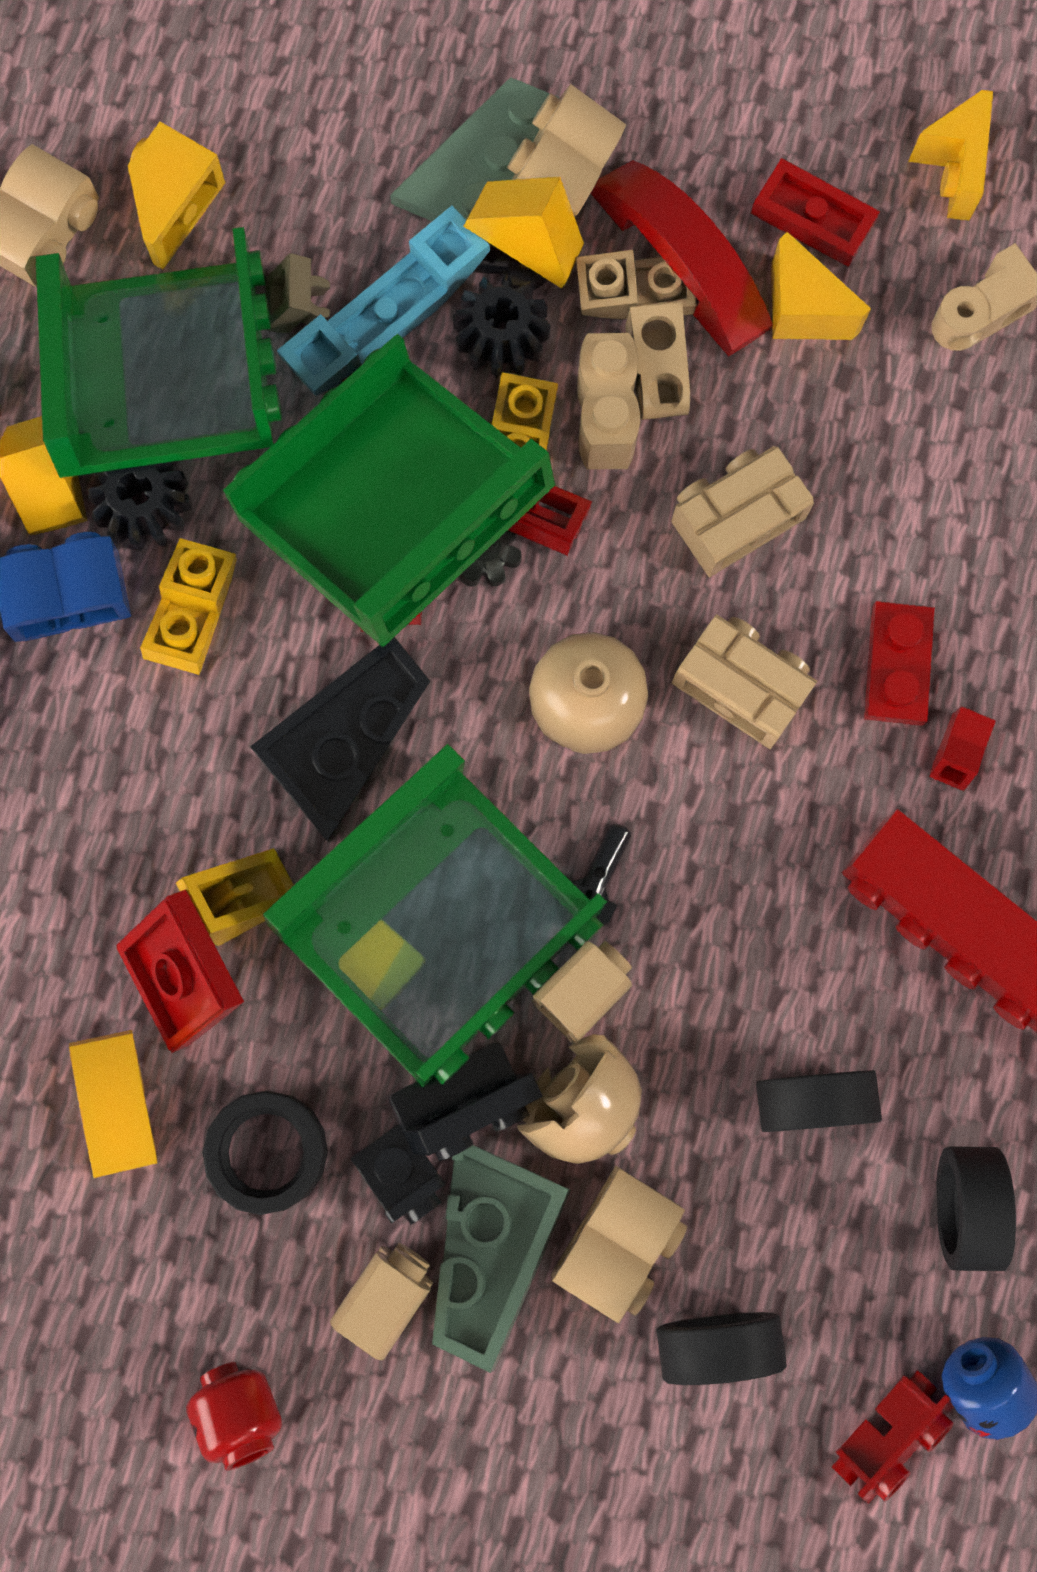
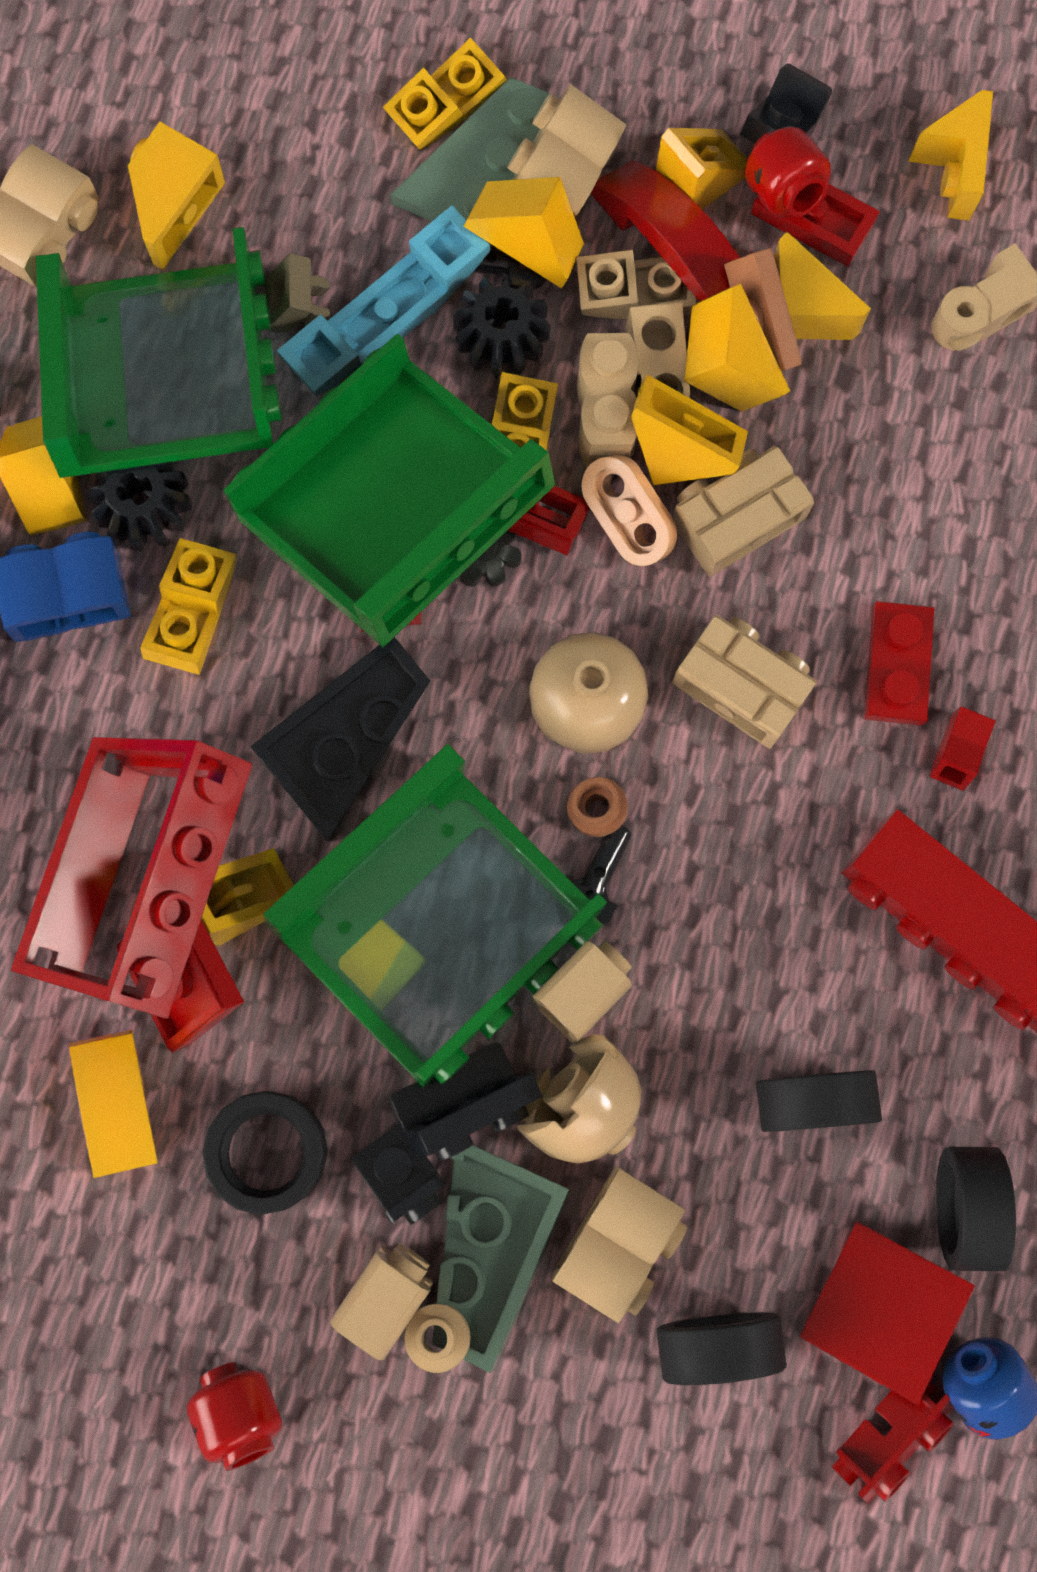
(174, 882): none -> red window
(440, 101): none -> yellow slope
(457, 1338): none -> tan plate
(597, 789): none -> nougat plate
(627, 513): none -> light nougat plate
(683, 437): none -> yellow slope
(700, 162): none -> yellow slope
(730, 352): none -> yellow slope
(765, 293): none -> nougat plate
(788, 172): none -> red head
(792, 102): none -> black bracket
(887, 1312): none -> red tile

